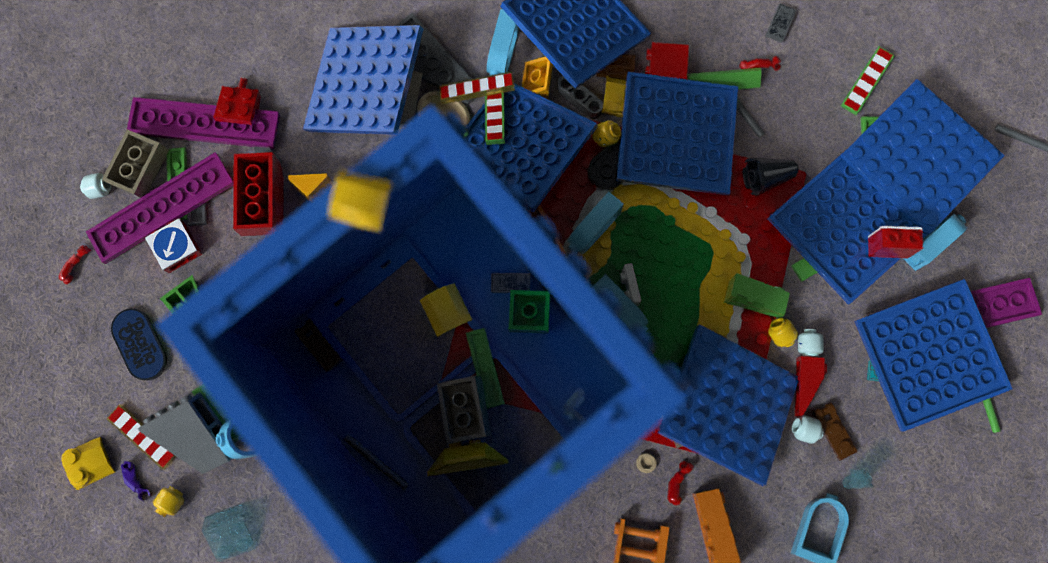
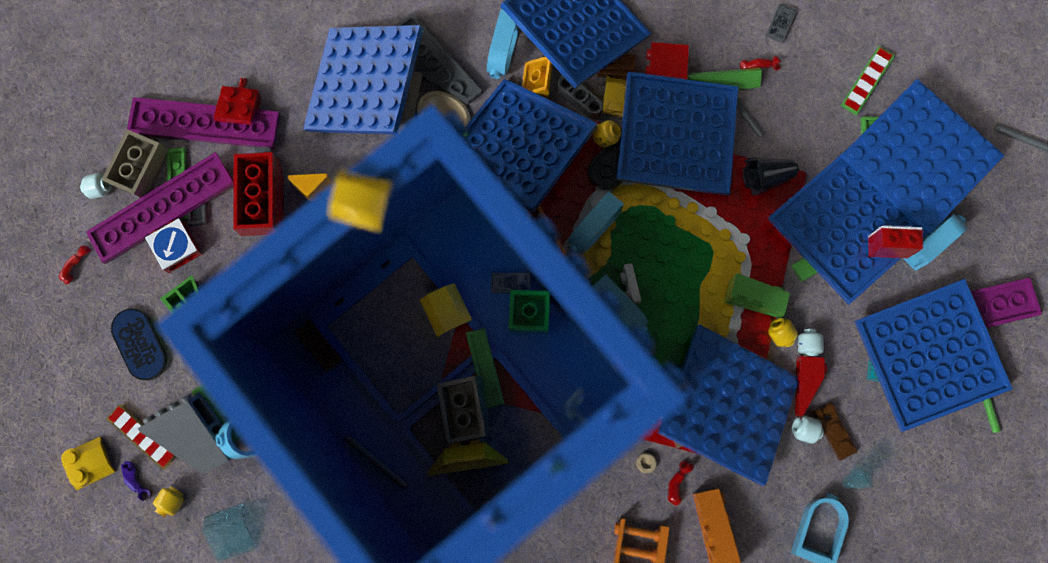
(476, 88): tile -> none
(495, 119): tile -> none

